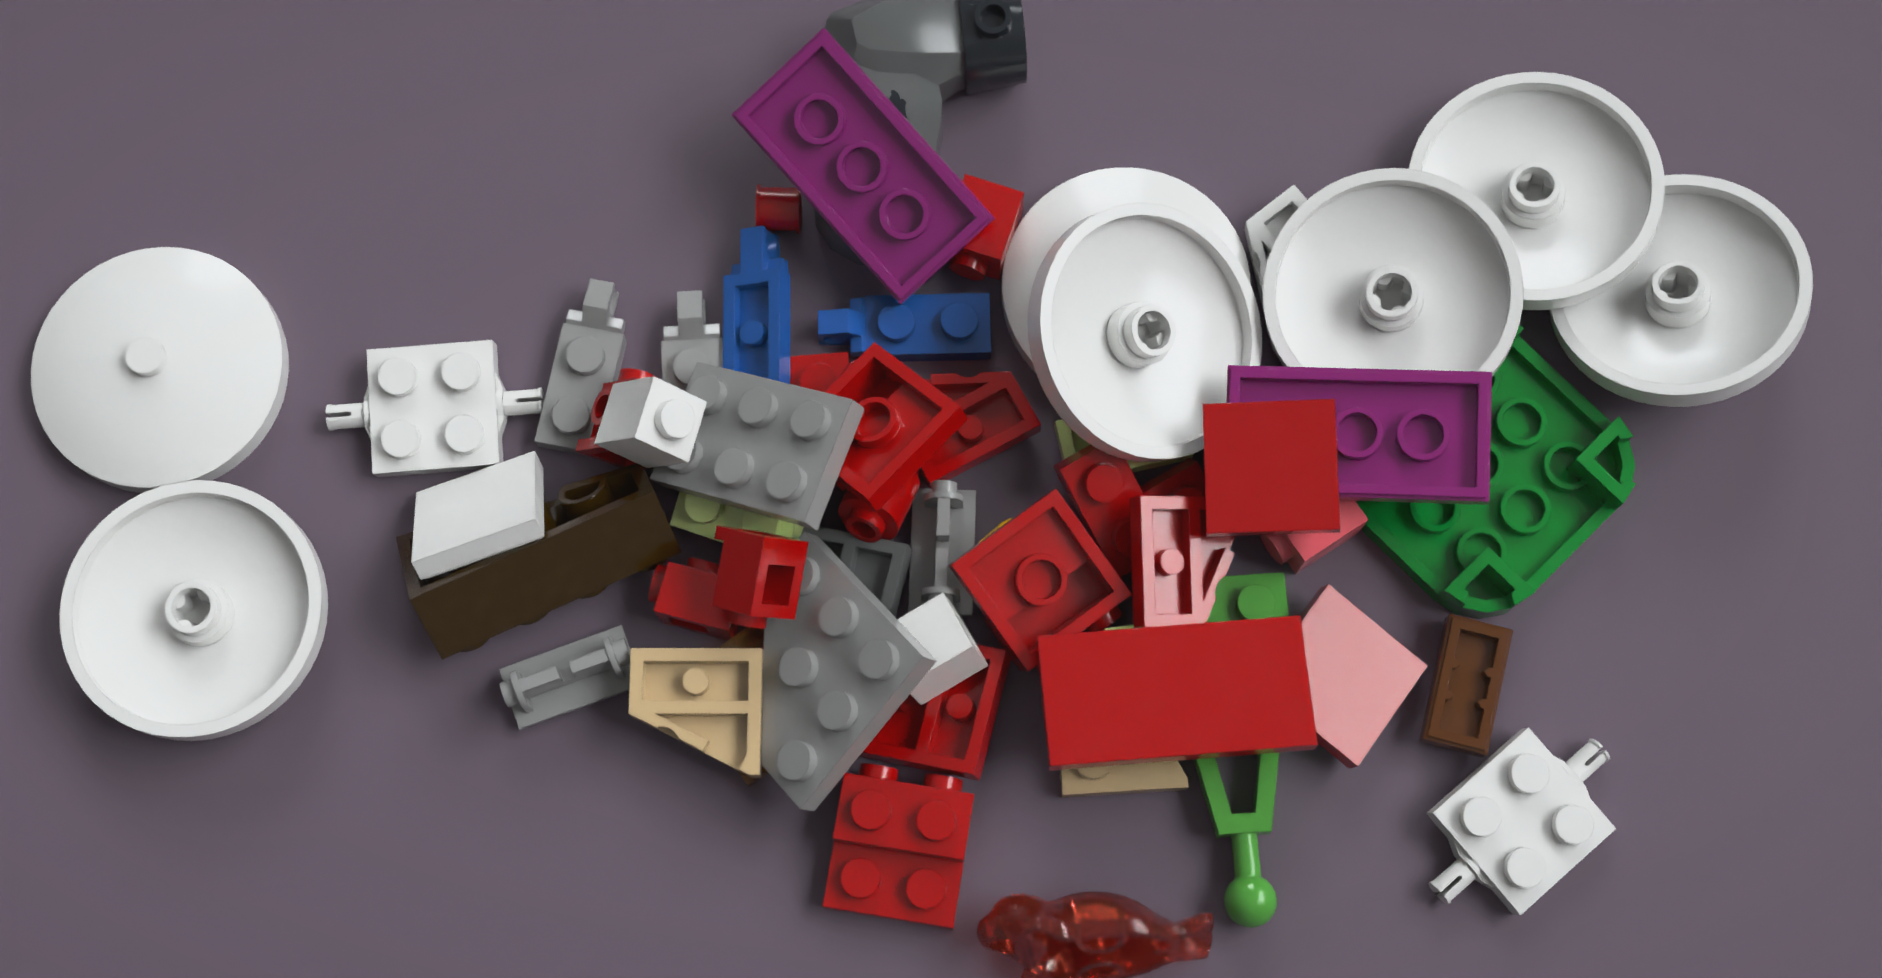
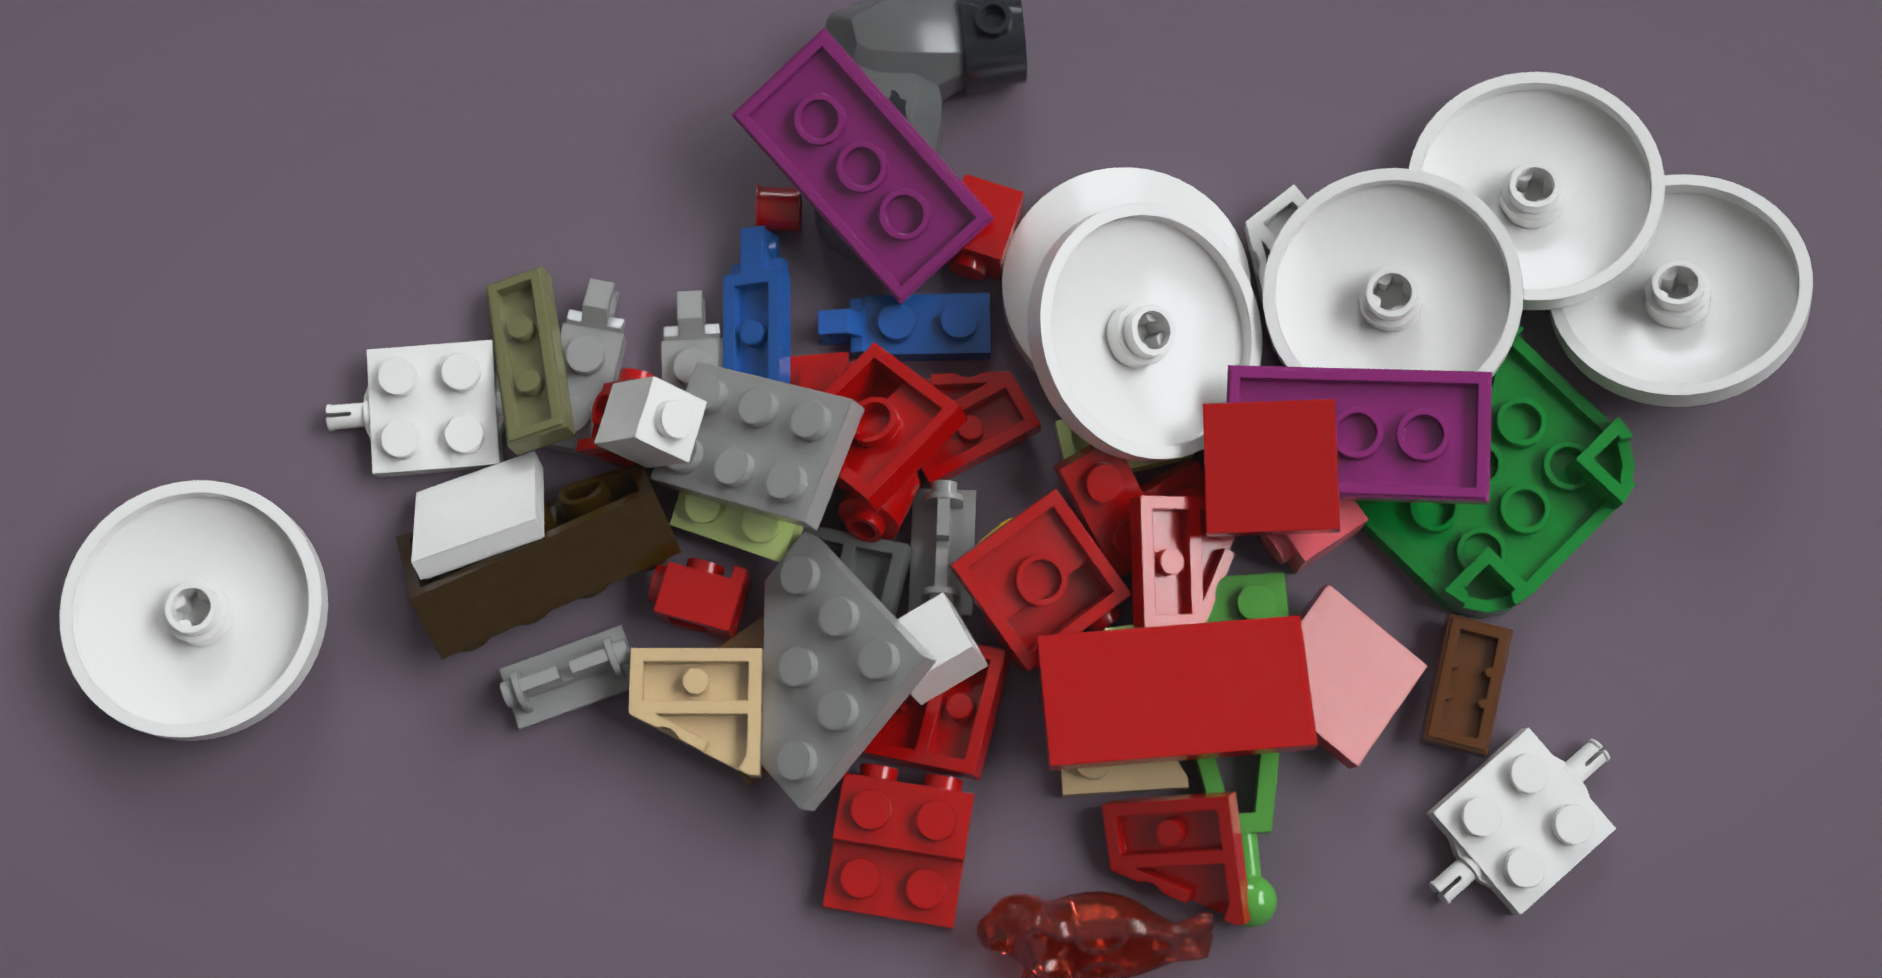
(159, 369): white dish -> none
(530, 361): none -> olive tile
(758, 575): red brick -> none
(1183, 847): none -> red wing

